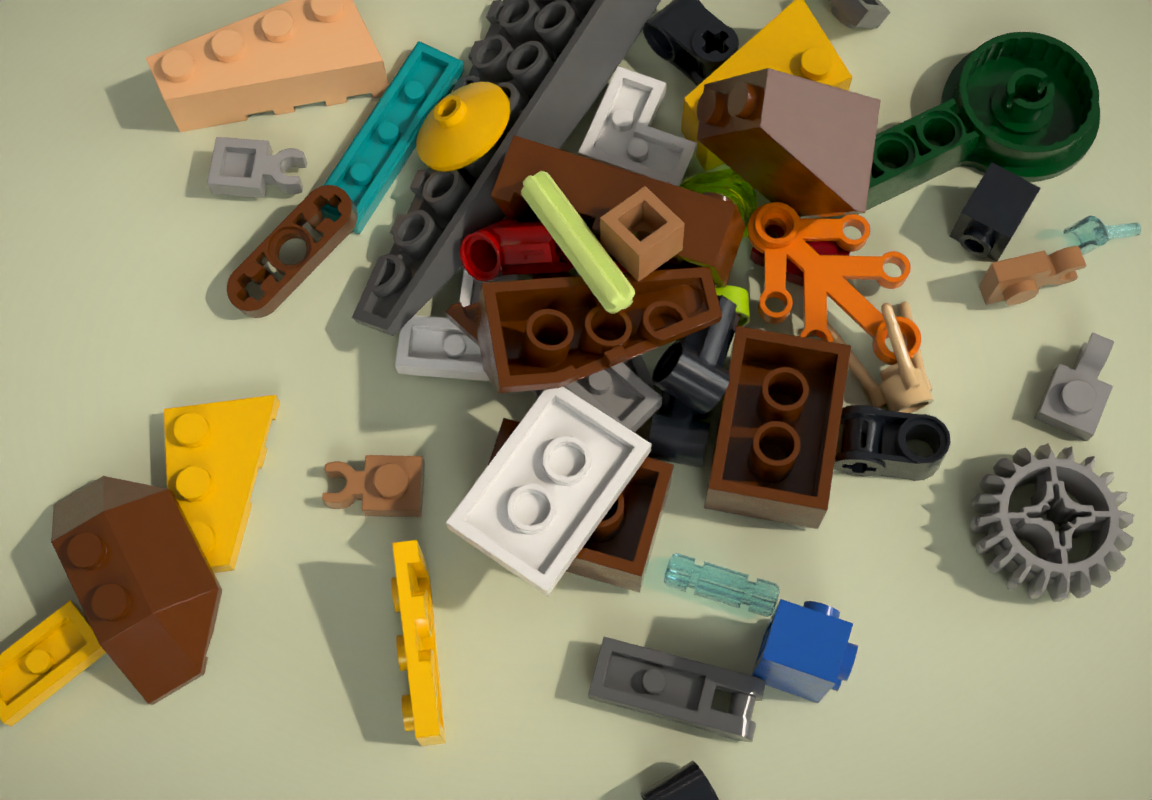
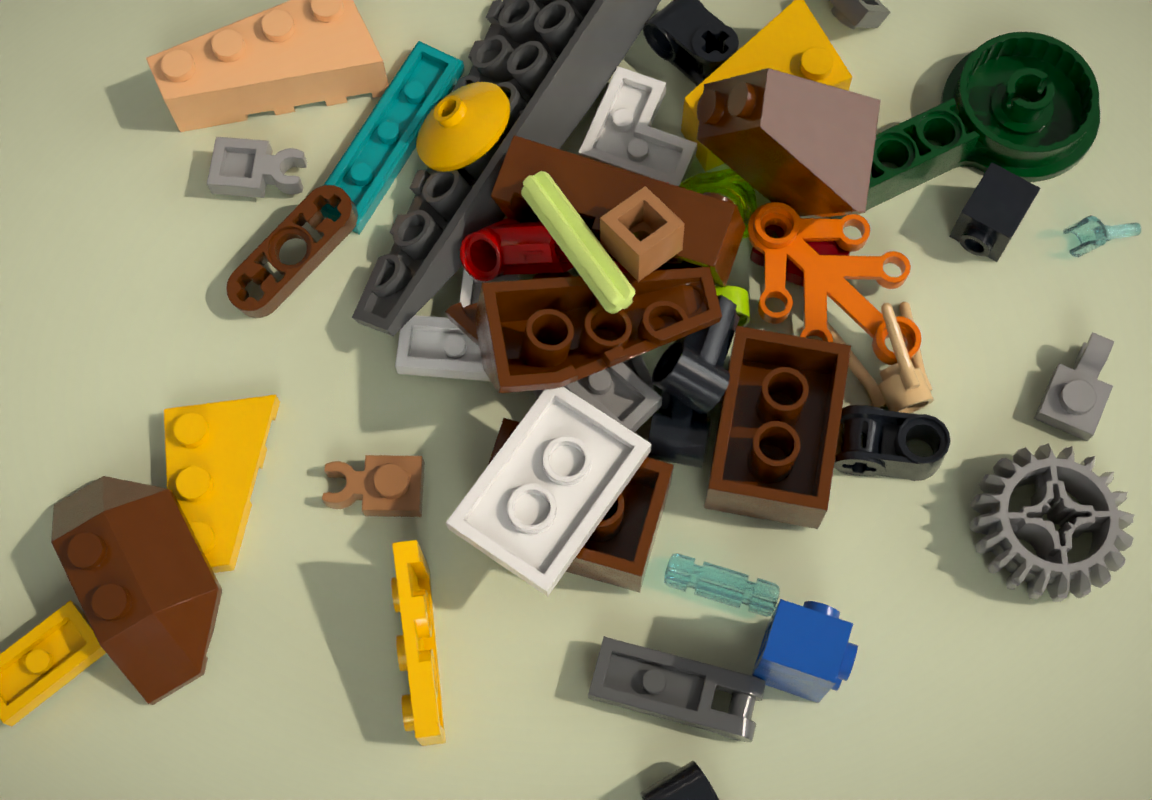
(1022, 276): medium nougat plate -> none

